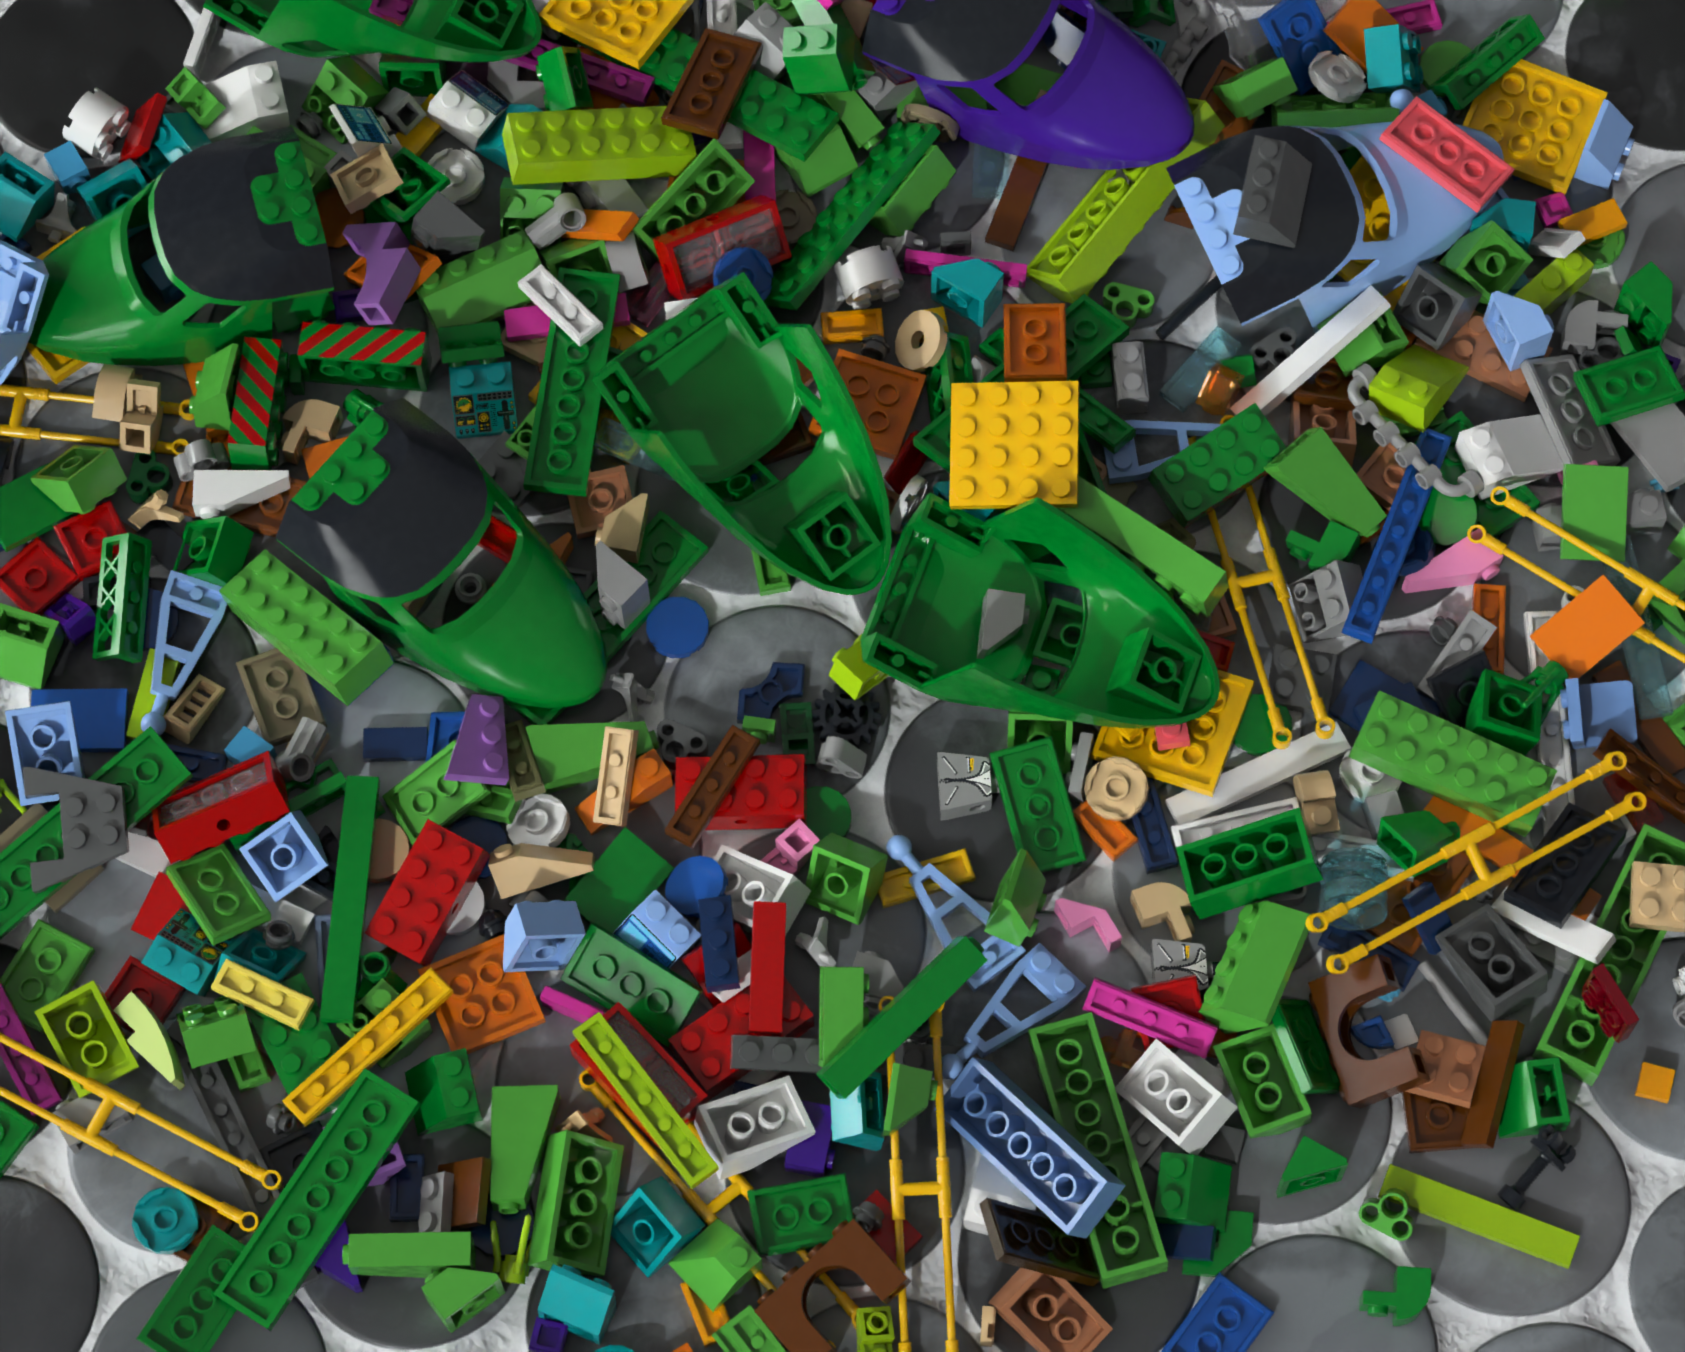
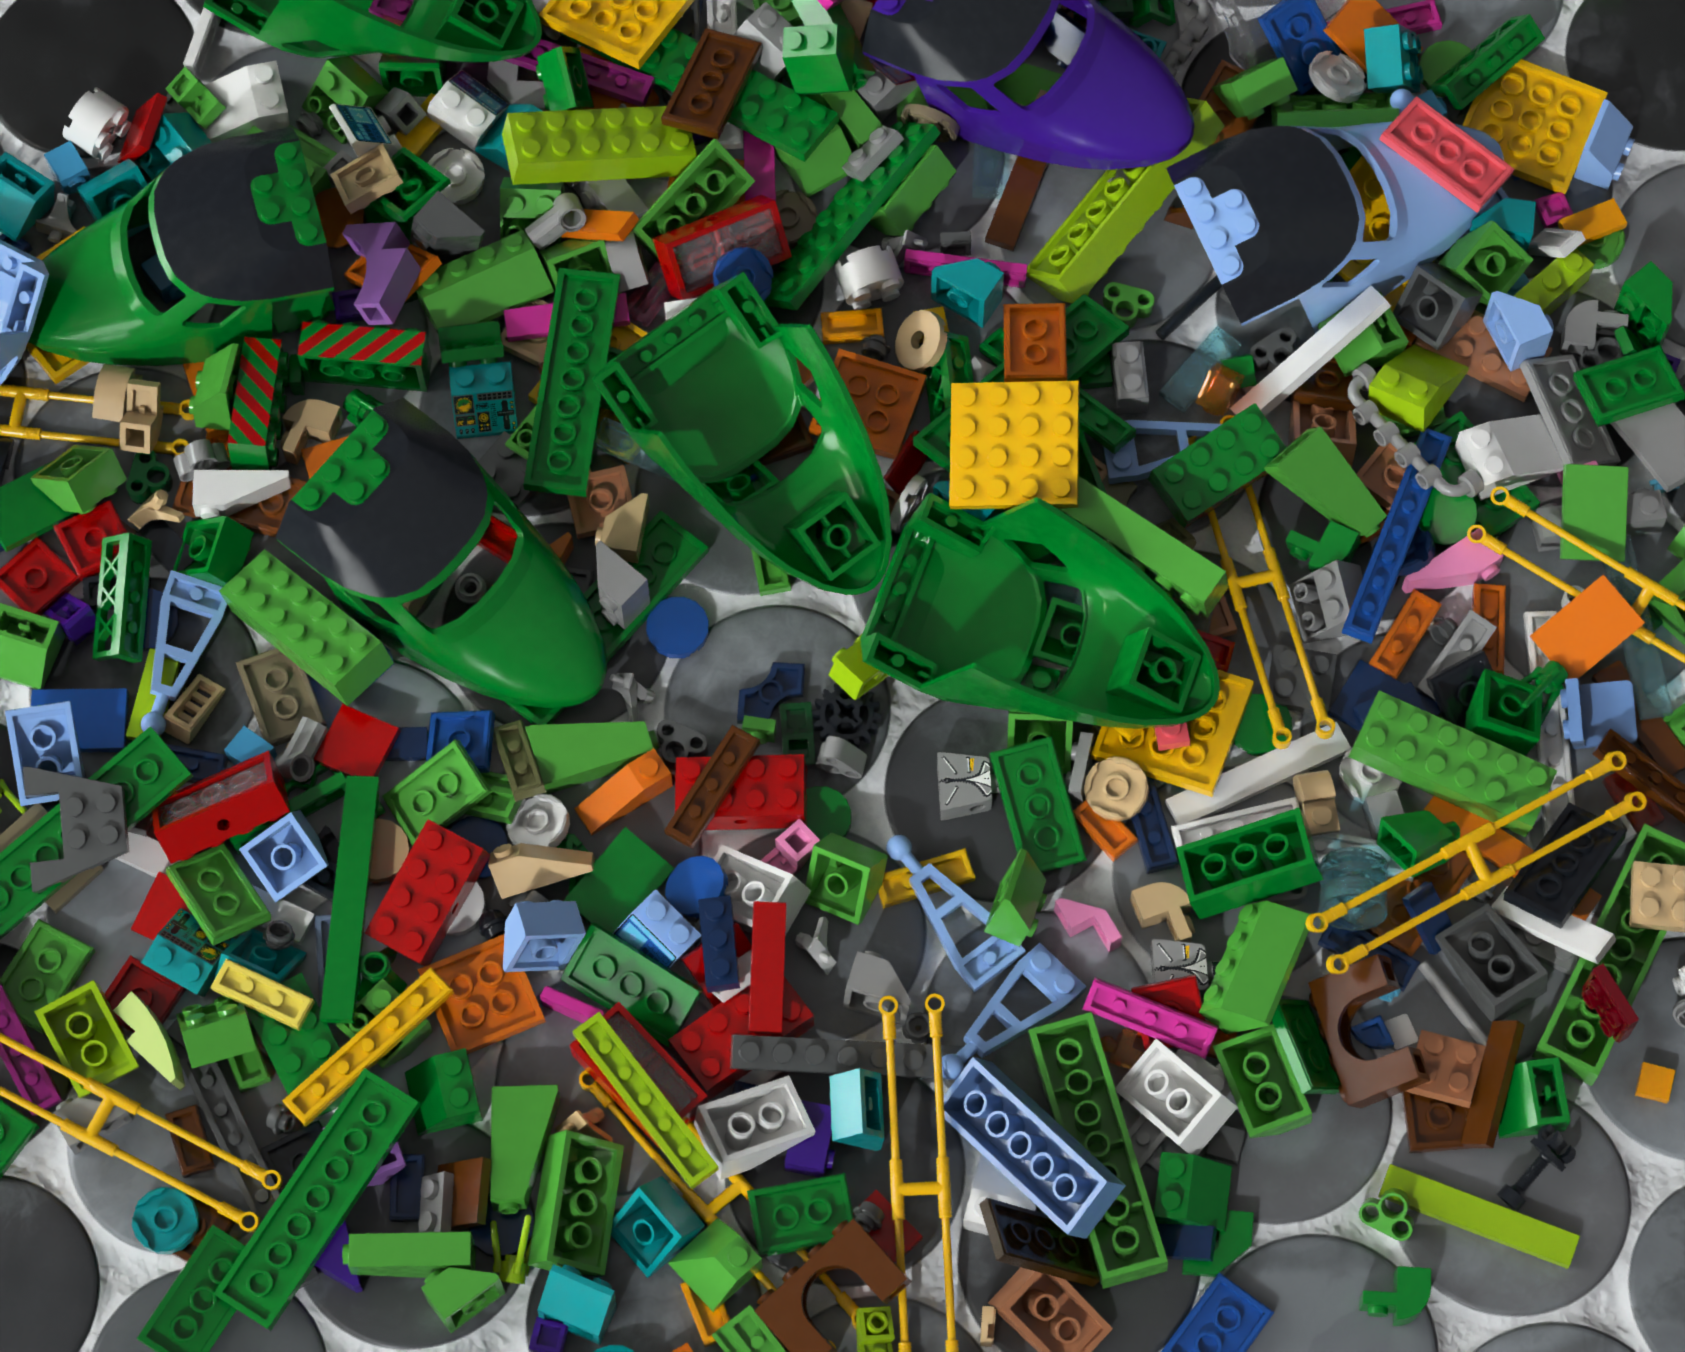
(191, 1157): none -> reddish brown tile
(356, 743): none -> red tile
(481, 744): medium lavender wing -> none
(560, 305): white tile -> none
(615, 776): tan tile -> none
(840, 1008): bright green brick -> none
(872, 153): none -> light grey plate
(902, 1016): green brick -> none
(907, 1096): bright green slope -> none
(1000, 619): light grey slope -> none
(1273, 193): dark grey slope -> none
(1311, 1168): green slope -> none
(1405, 634): none -> orange tile

